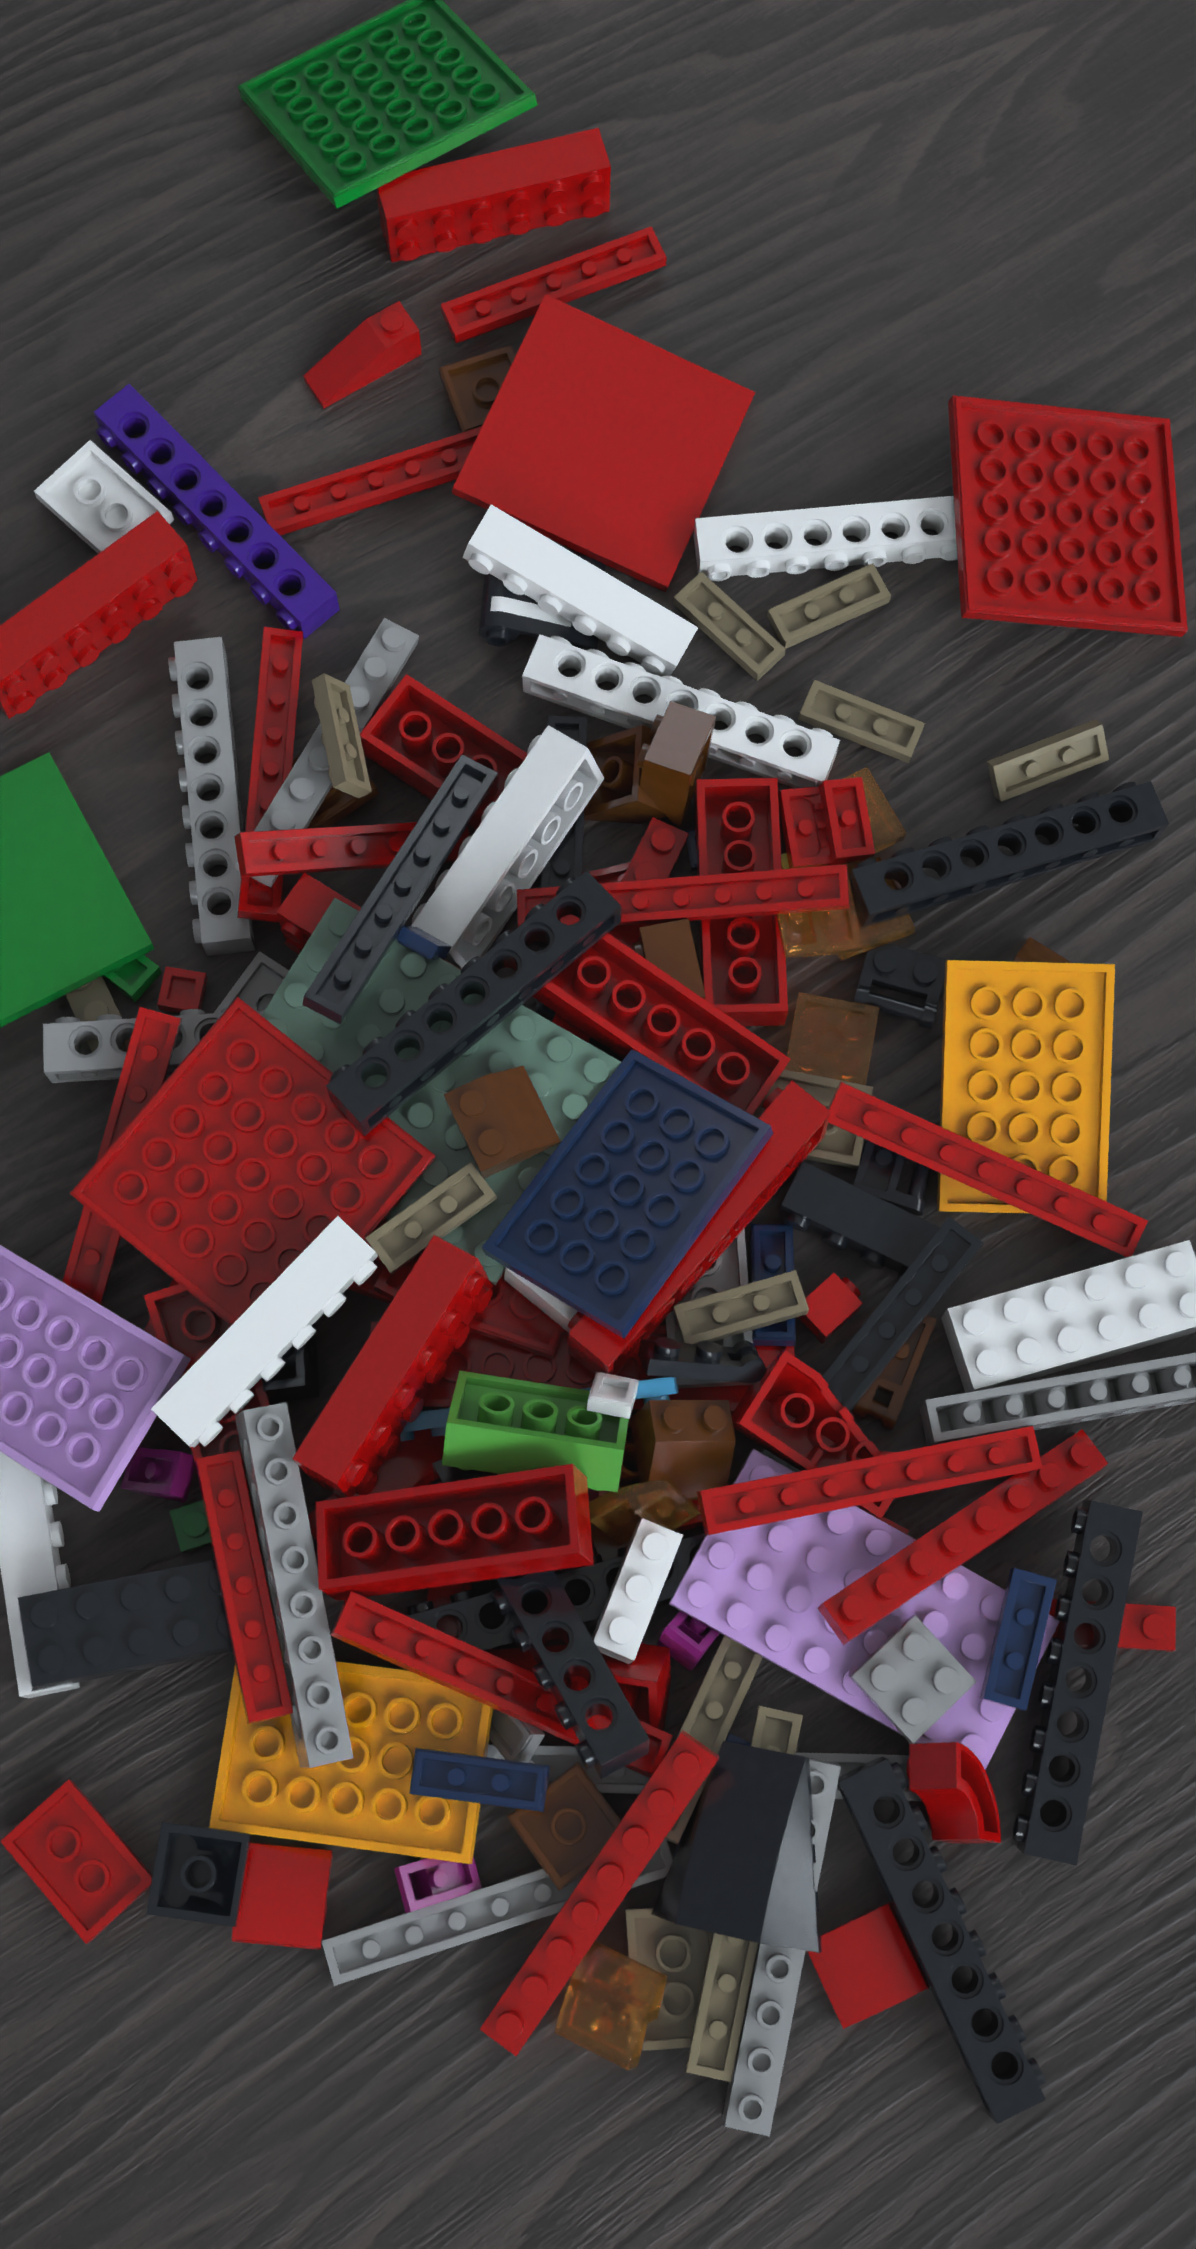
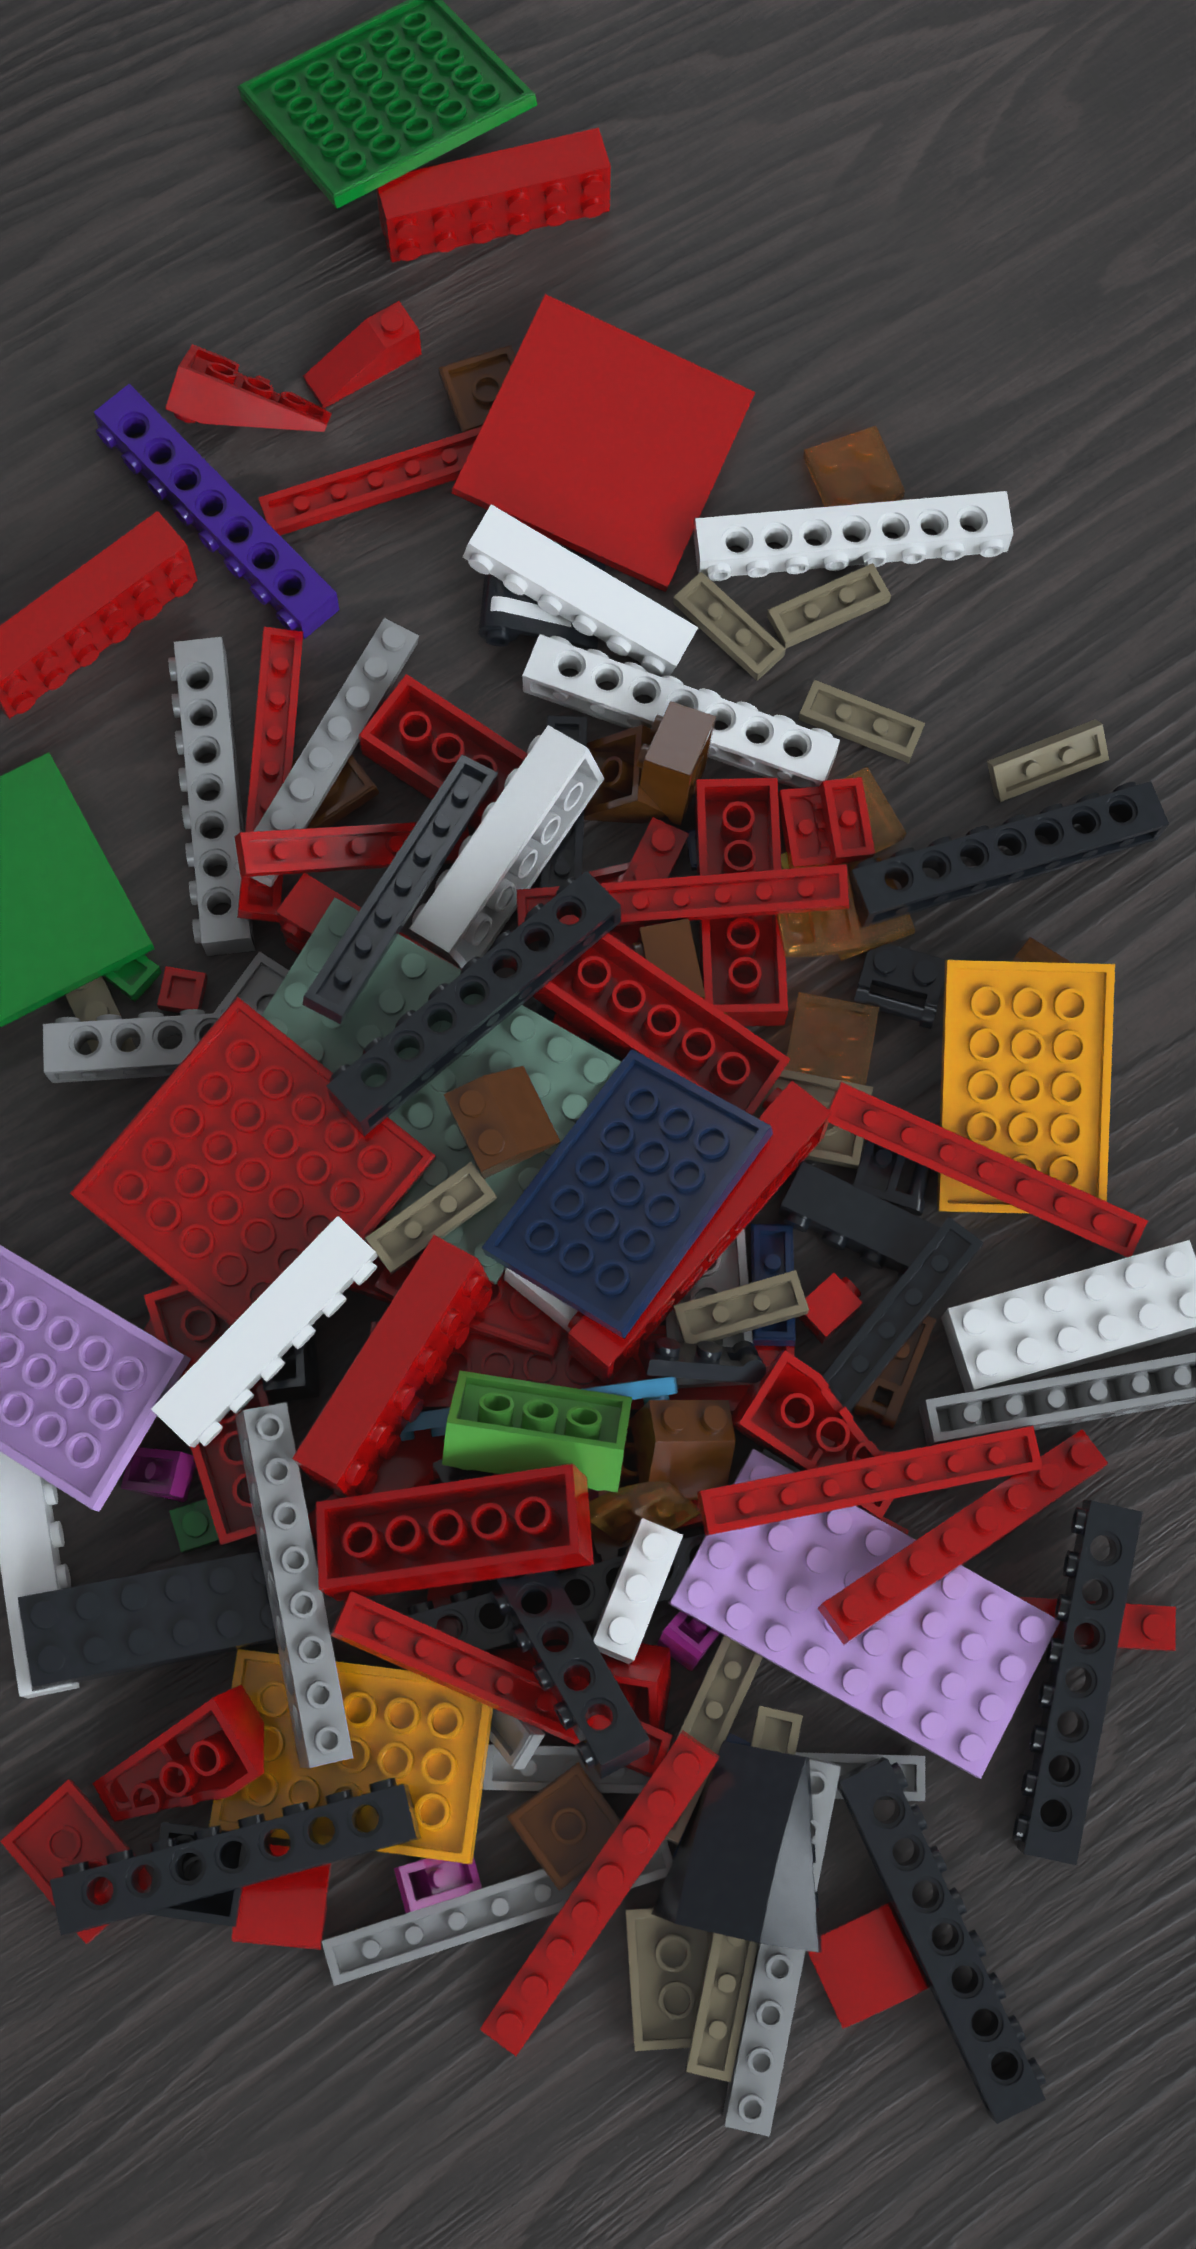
(80, 1910): none -> black brick
(97, 498): white plate -> none
(140, 1078): red plate -> none
(194, 1761): none -> red wedge
(215, 393): none -> red wedge
(243, 1587): red plate -> none
(341, 736): dark tan plate -> none
(423, 943): dark blue tile -> none
(479, 1779): dark blue tile -> none
(562, 280): red plate -> none
(611, 2005): clear orange slope -> none
(612, 1395): white tile -> none
(854, 470): none -> clear orange plate
(913, 1679): light grey plate -> none
(954, 1793): red brick -> none
(1018, 1639): dark blue plate -> none
(1066, 517): red tile -> none

